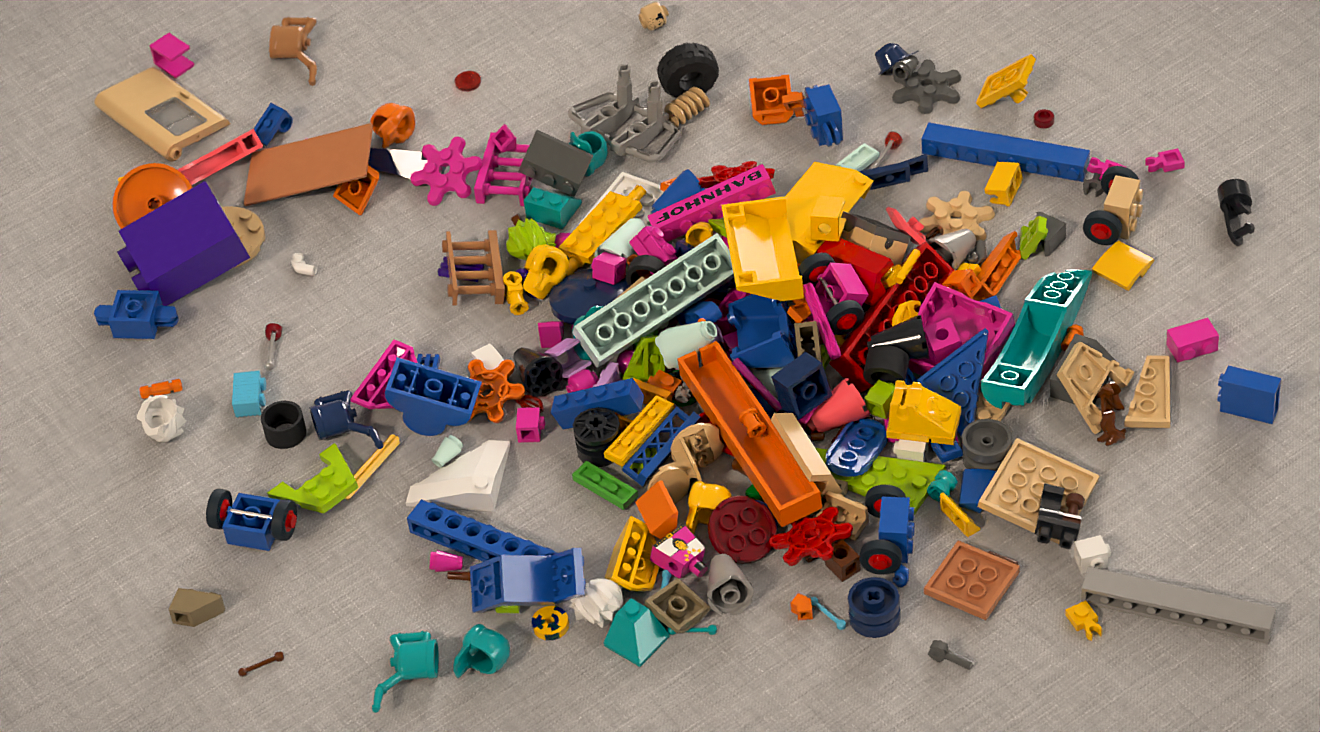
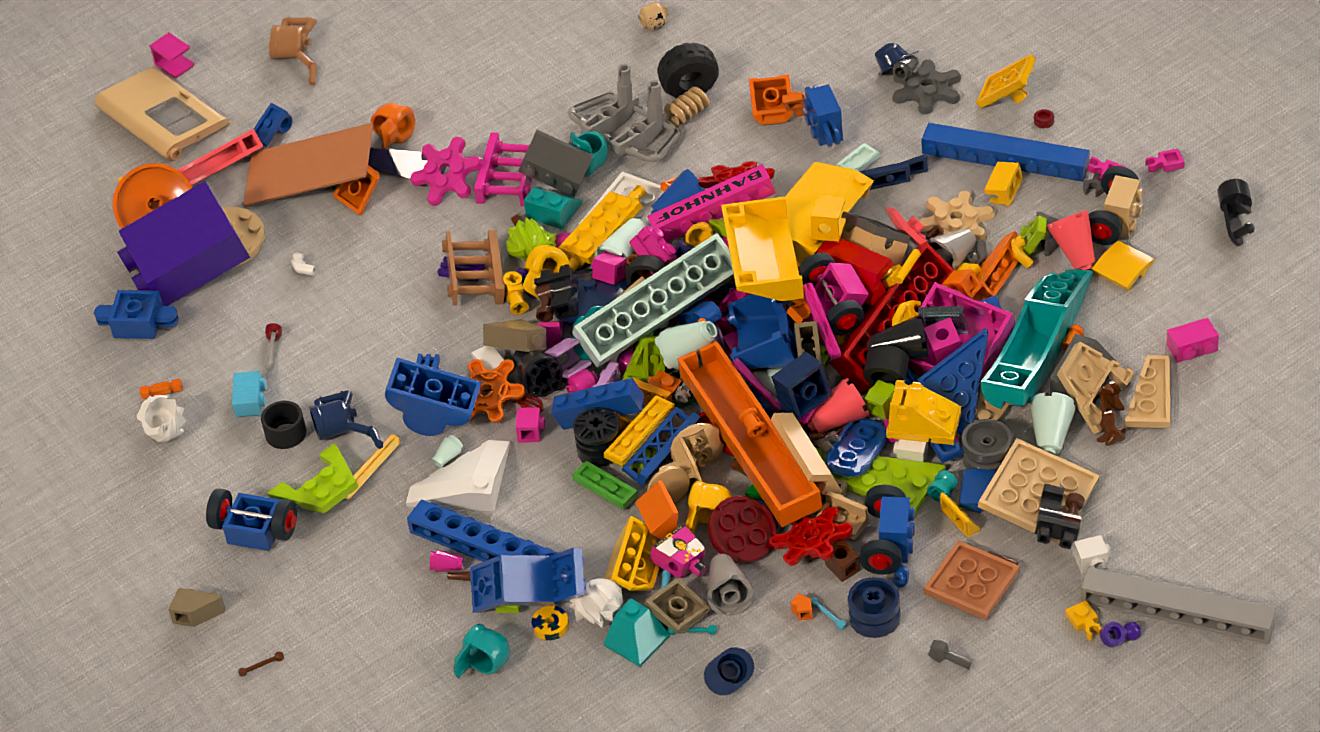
(372, 390): dark pink wedge -> none
(414, 658): teal piece -> none
(467, 81): clear red piece -> none
(504, 139): dark pink slope -> none
(515, 335): none -> dark tan slope
(559, 291): none -> black hips
(729, 671): none -> dark blue piece
(826, 443): none -> dark grey bar
(892, 141): hinge -> none
(935, 314): none -> clear light blue tile
(1018, 252): none -> yellow arm
(1051, 420): none -> light aqua cone
(1075, 239): none -> coral cone
(1130, 631): none -> dark purple plate
(1249, 394): blue brick -> none

